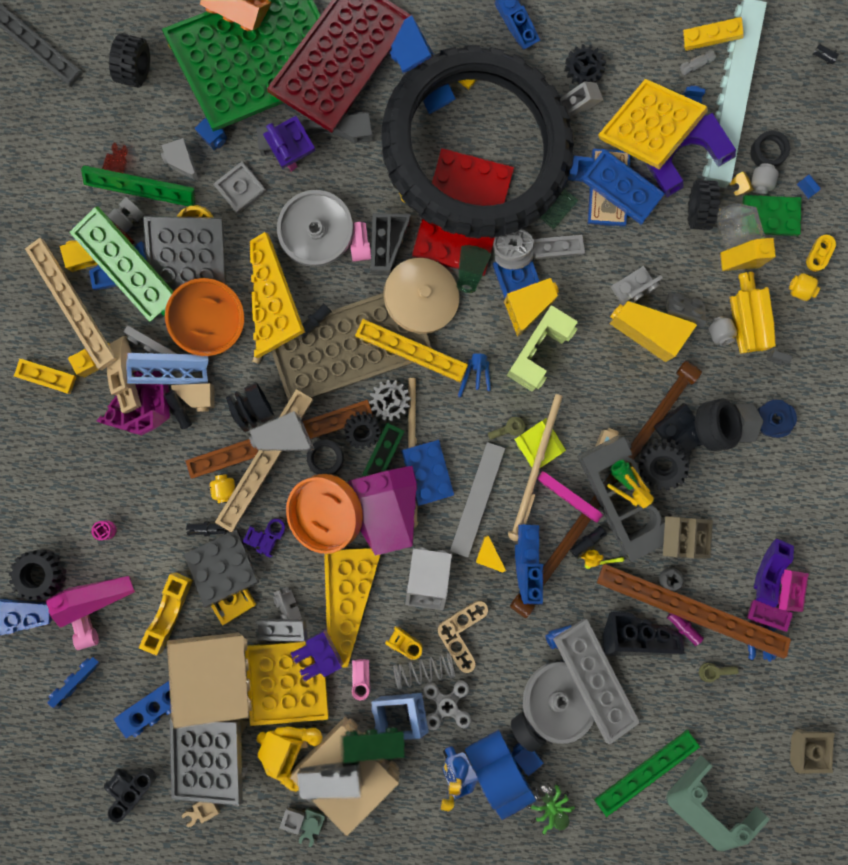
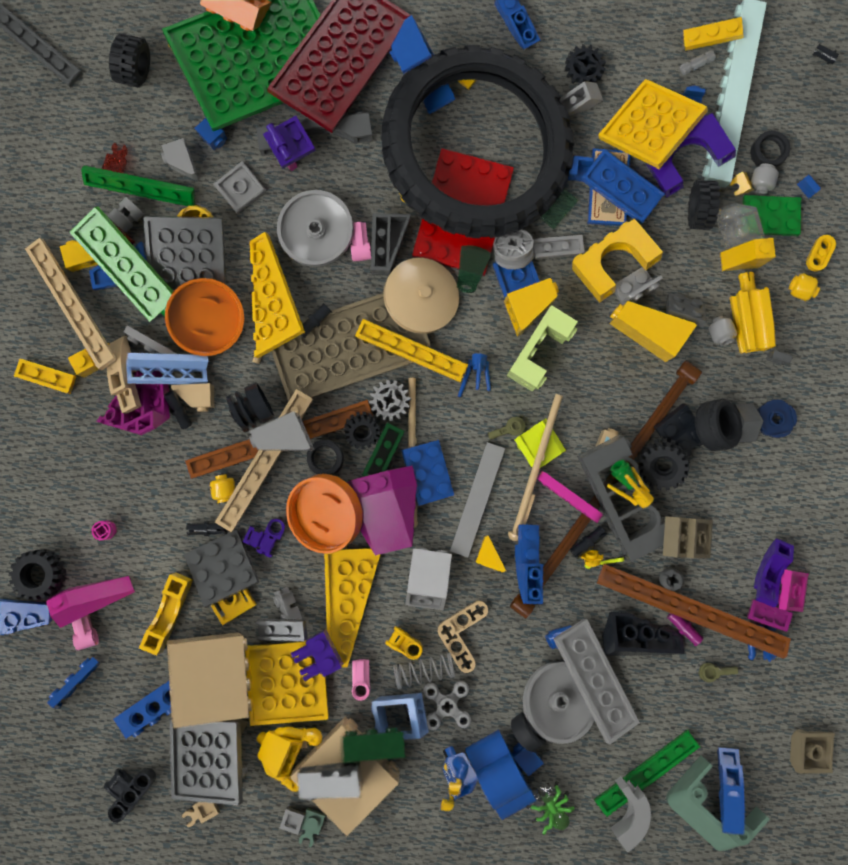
(630, 238): none -> yellow arch
(636, 822): none -> light grey arch
(731, 791): none -> blue slope

